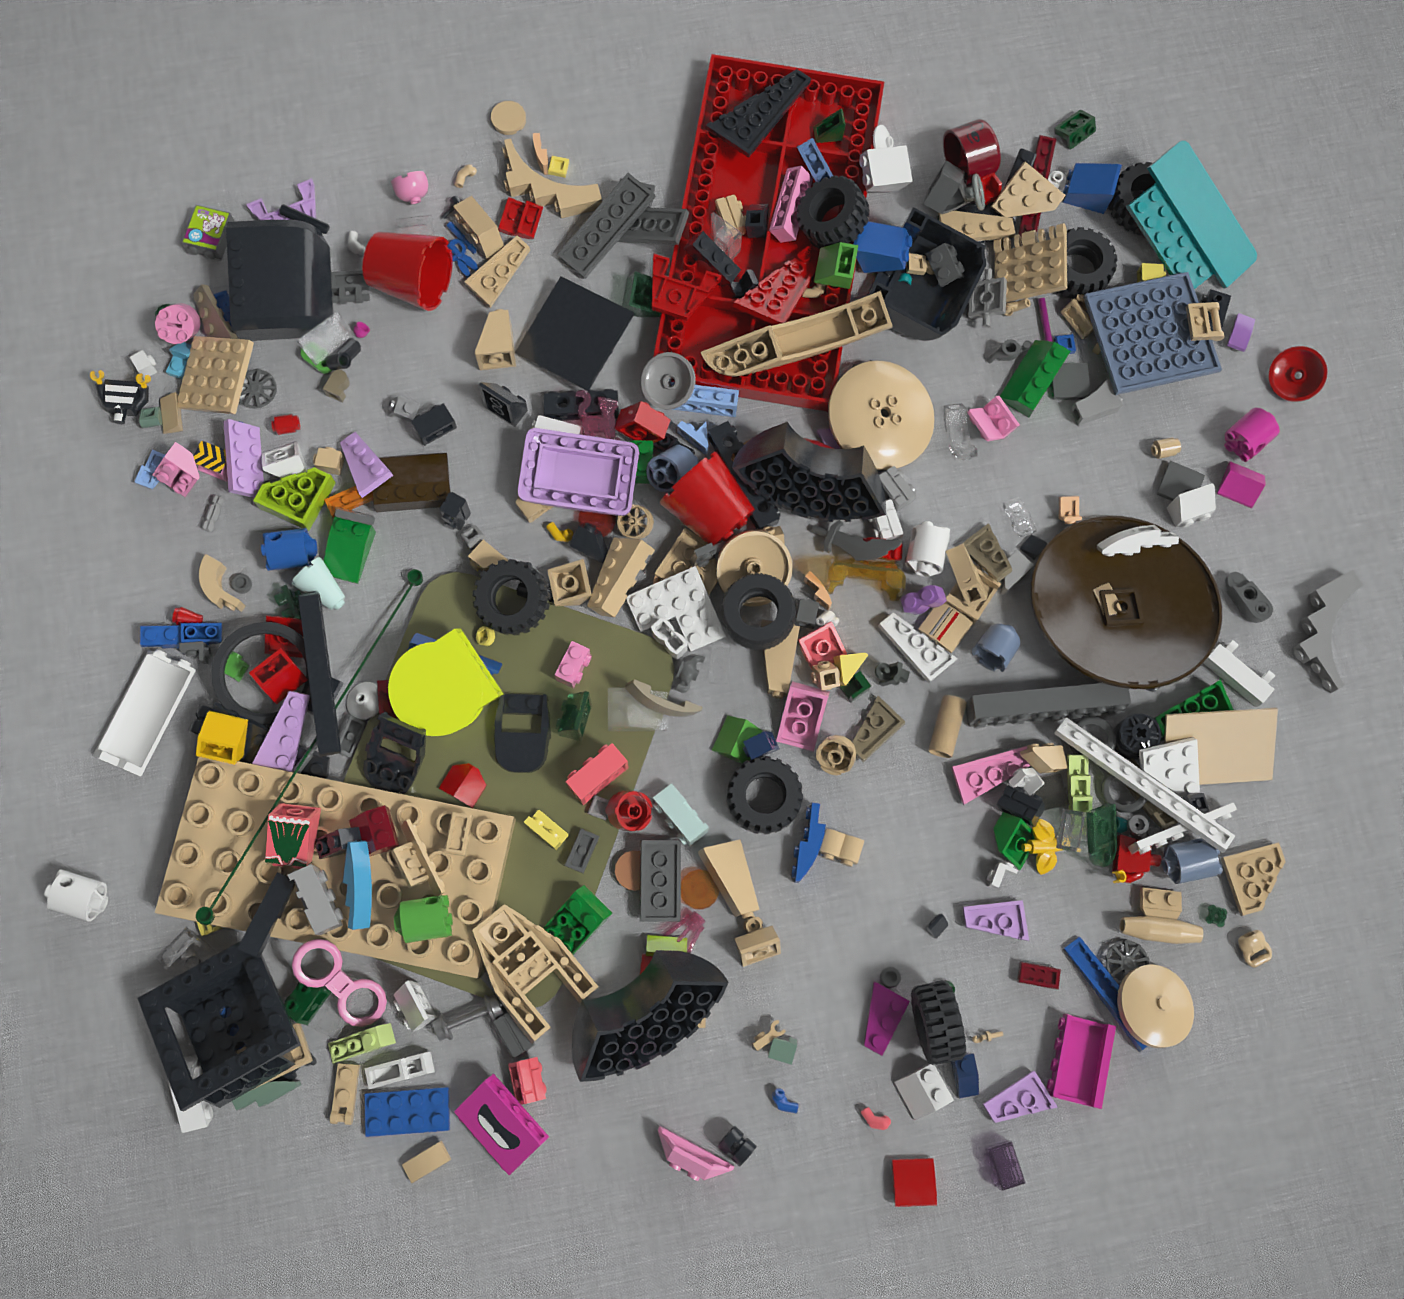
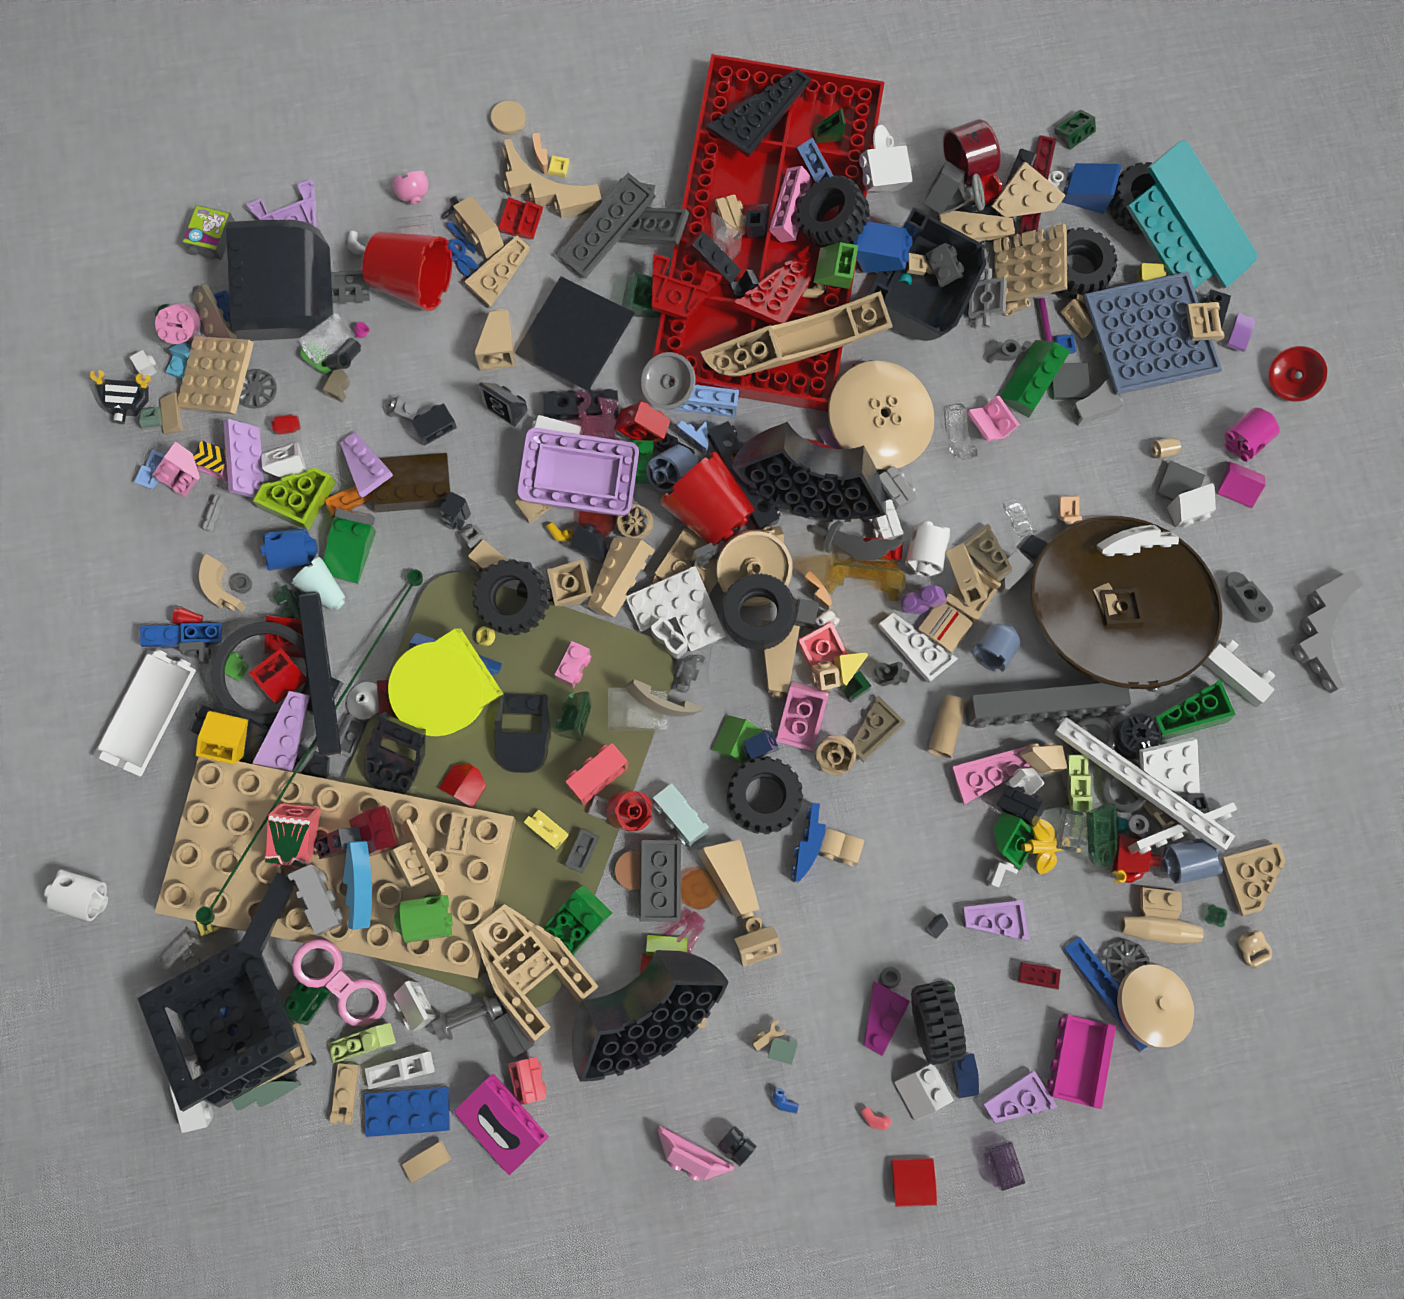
(294, 214): black axle -> none
(329, 460): tan brick -> none
(463, 173): tan arm -> none
(987, 1036): tan hand -> none
(1230, 743): tan piece -> none

